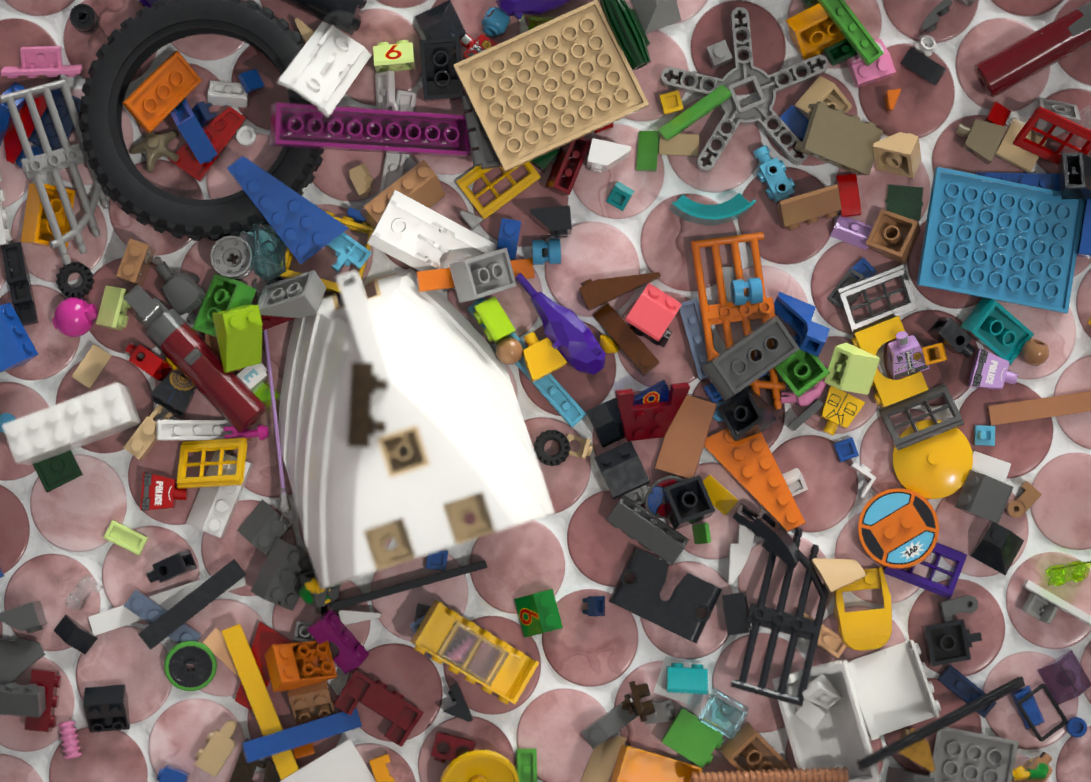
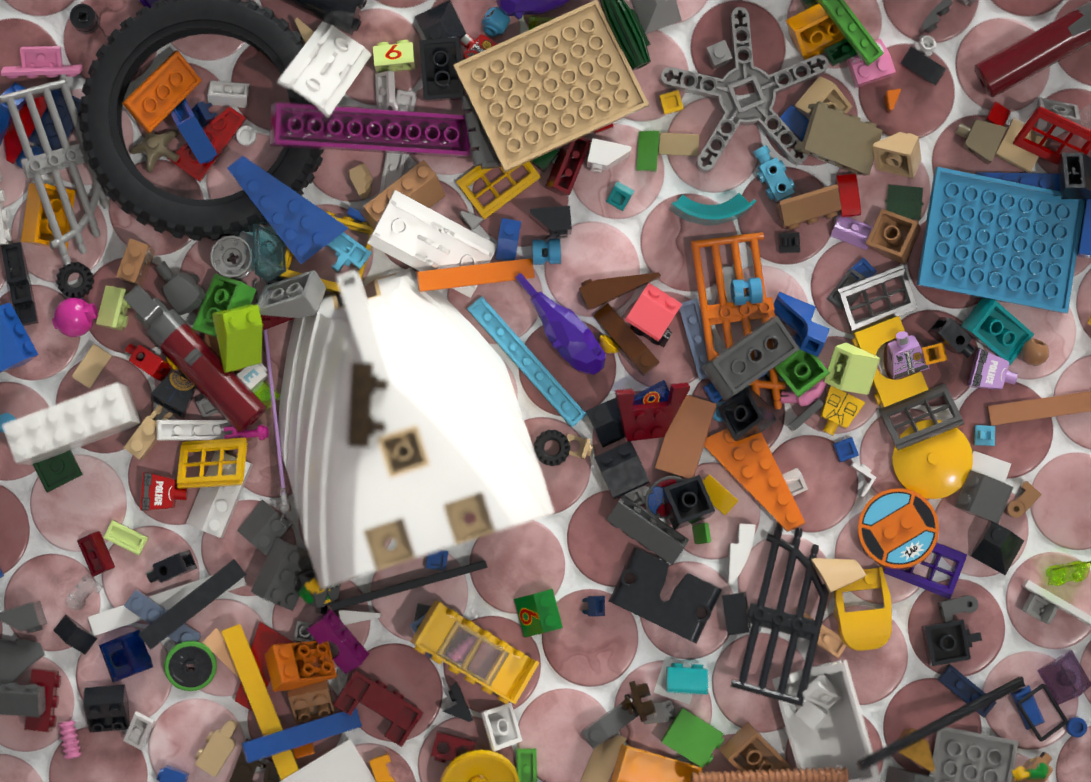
(96, 553): none -> dark red slope
(126, 656): none -> clear blue slope
(138, 730): none -> white slope
(205, 406): none -> light grey slope
(251, 81): blue tile -> none
(482, 275): light grey slope -> none
(494, 319): lime slope -> none
(501, 726): none -> white slope
(509, 350): medium nougat piece -> none
(541, 357): yellow torso -> none
(695, 113): bright green slope -> none
(723, 713): clear light blue slope -> none
(775, 537): black slope -> none
(789, 242): none -> black tile
(893, 689): white panel -> none

